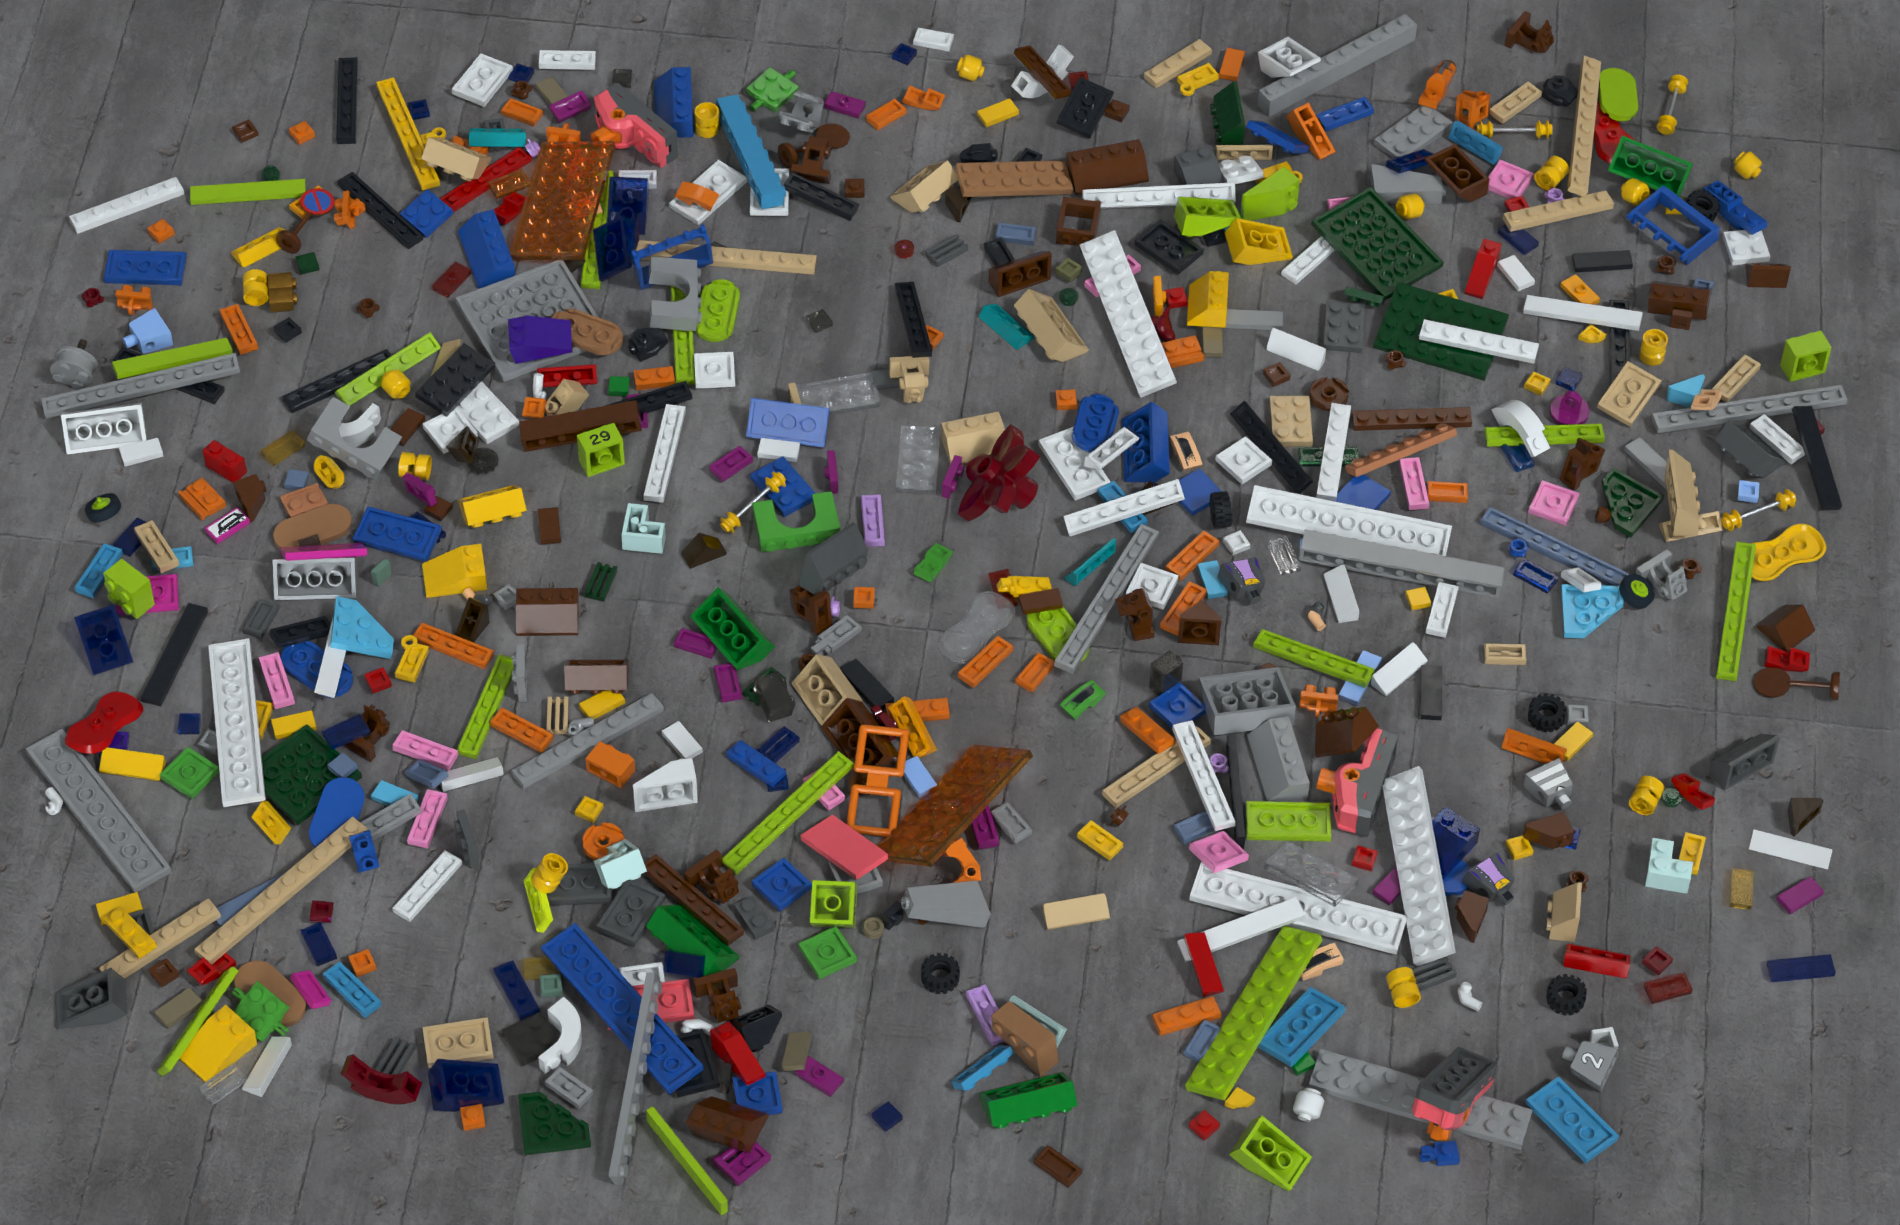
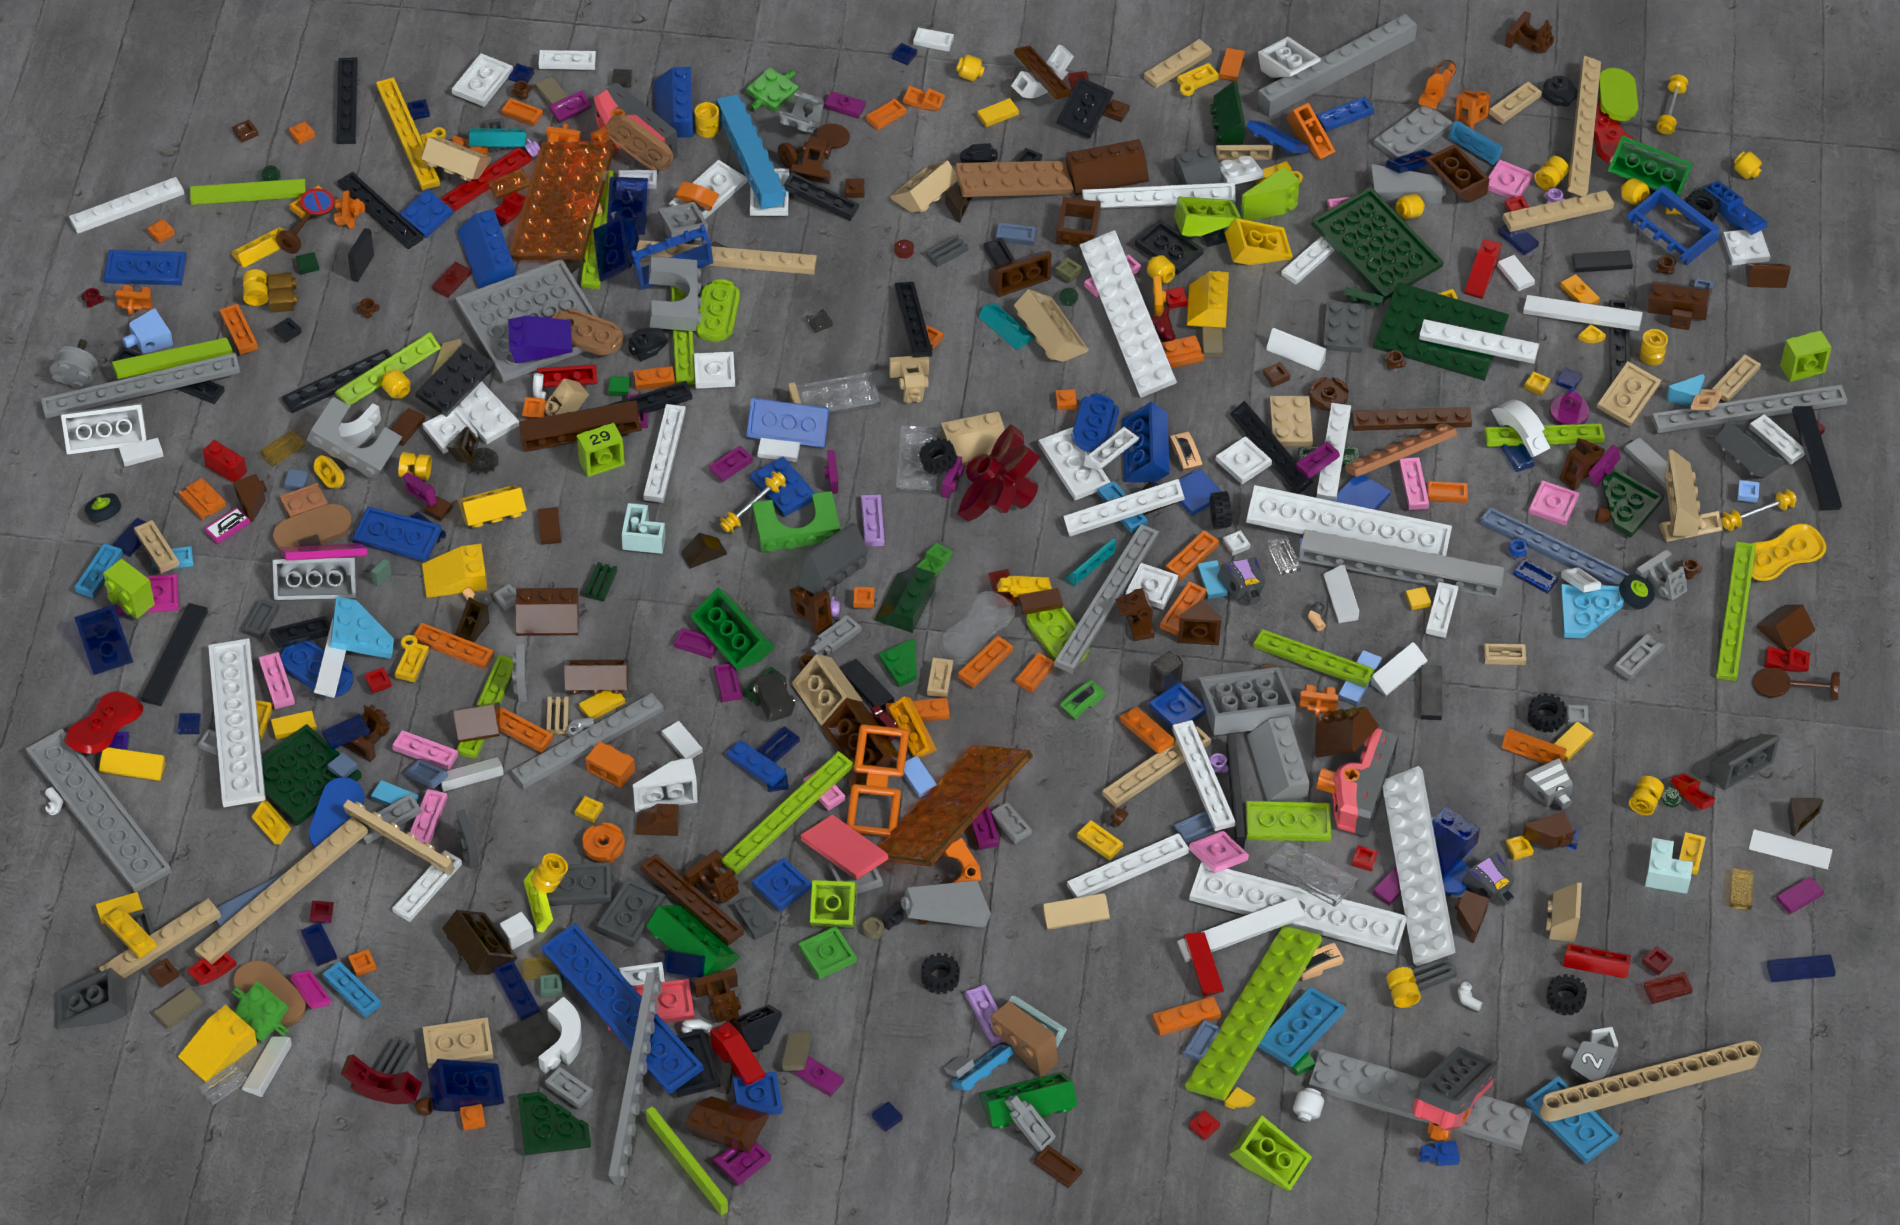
(189, 773): bright green plate -> none
(197, 1021): lime tile -> none
(361, 255): none -> black tile
(364, 851): blue hips -> none
(393, 832): none -> tan plate
(424, 1106): none -> reddish brown hinge
(477, 722): none -> slope
(478, 941): none -> dark brown slope
(517, 930): none -> white panel
(620, 864): light aqua brick -> none
(639, 142): none -> medium nougat tile
(659, 820): none -> reddish brown slope
(681, 218): none -> light grey plate
(901, 662): none -> green wing
(907, 599): none -> dark green slope
(939, 464): none -> black tyre
(940, 677): none -> tan plate
(959, 1066): none -> light grey tile
(1030, 1123): none -> light grey hinge
(1128, 867): none -> white plate
(1161, 267): none -> yellow head
(1254, 319): light grey tile -> none
(1317, 460): none -> magenta plate
(1540, 129): yellow axle -> none
(1578, 876): reddish brown plate -> none
(1604, 465): none -> magenta plate
(1638, 656): none -> light grey plate
(1650, 1081): none -> tan beam

